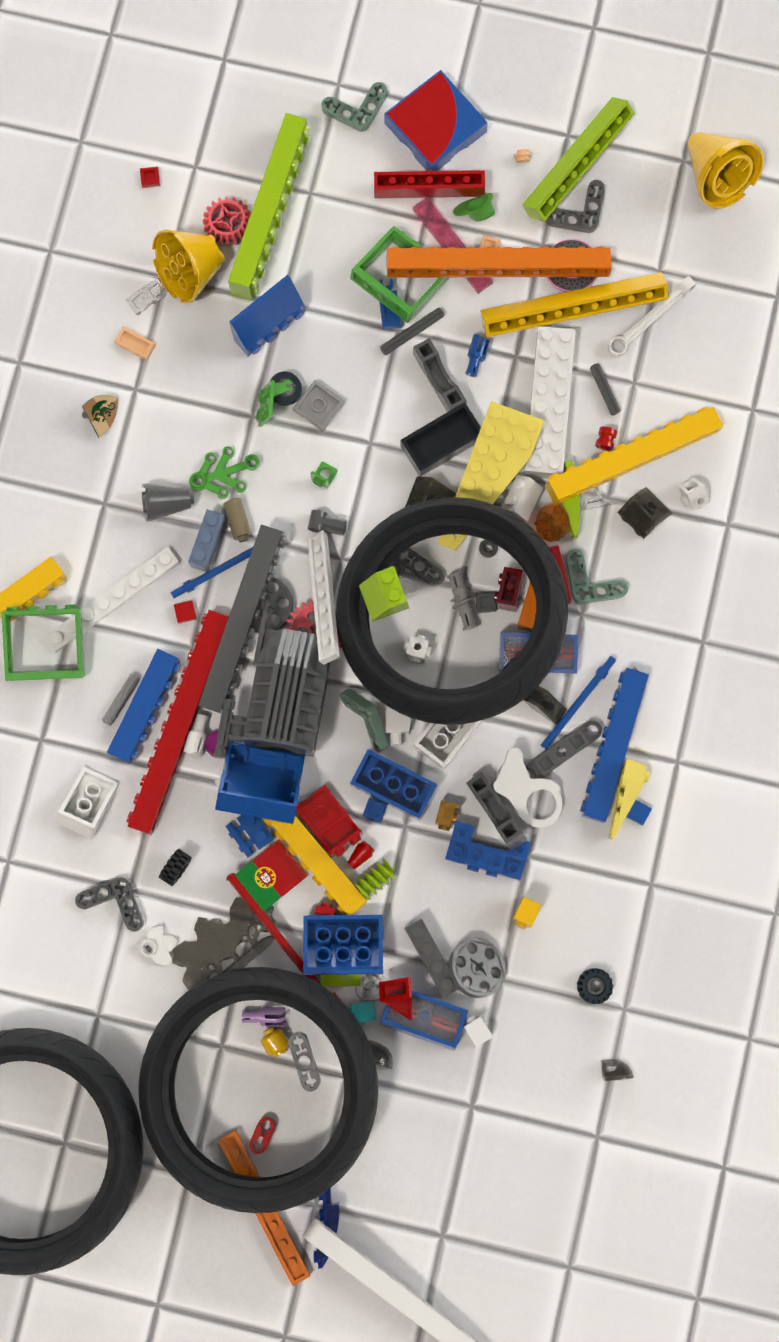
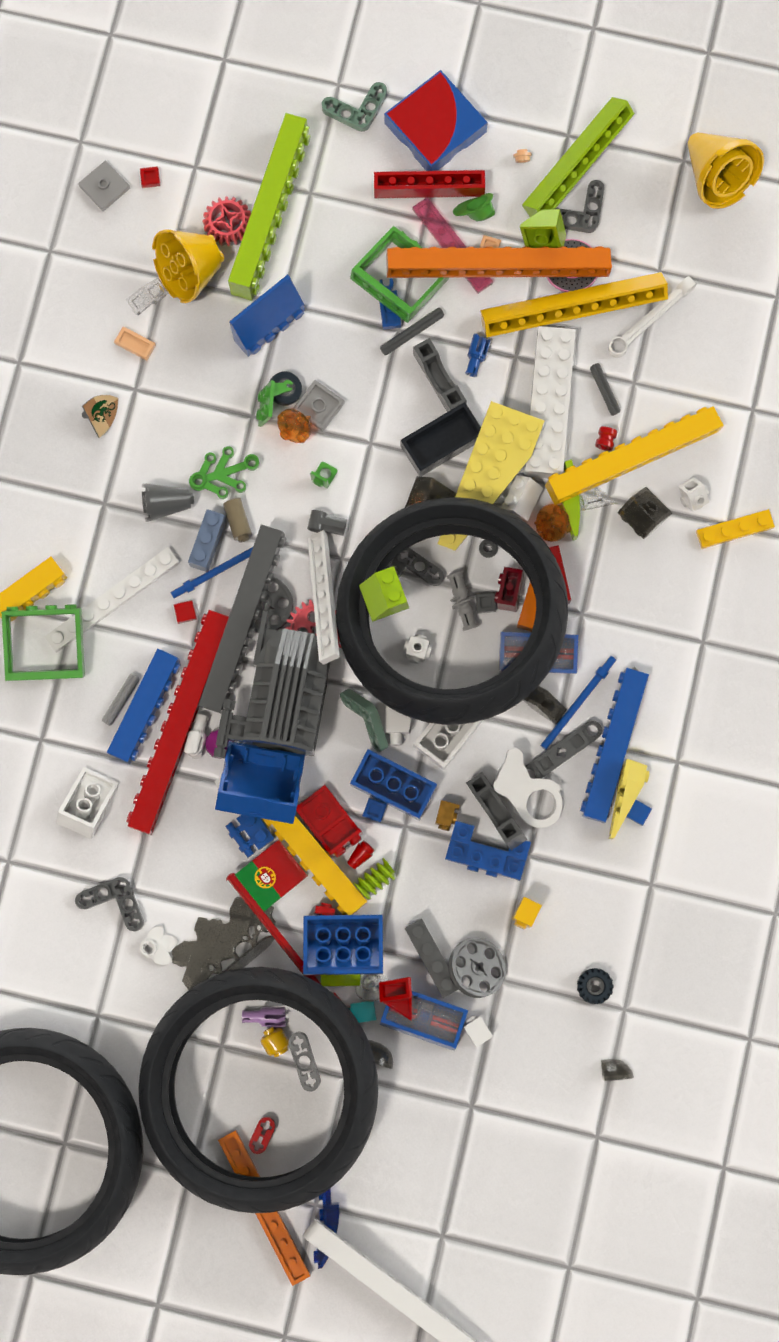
(104, 185): none -> light grey plate
(175, 867): black tyre -> none
(294, 426): none -> clear orange plate
(544, 229): none -> lime slope
(584, 585): sand green beam -> none
(735, 529): none -> yellow plate

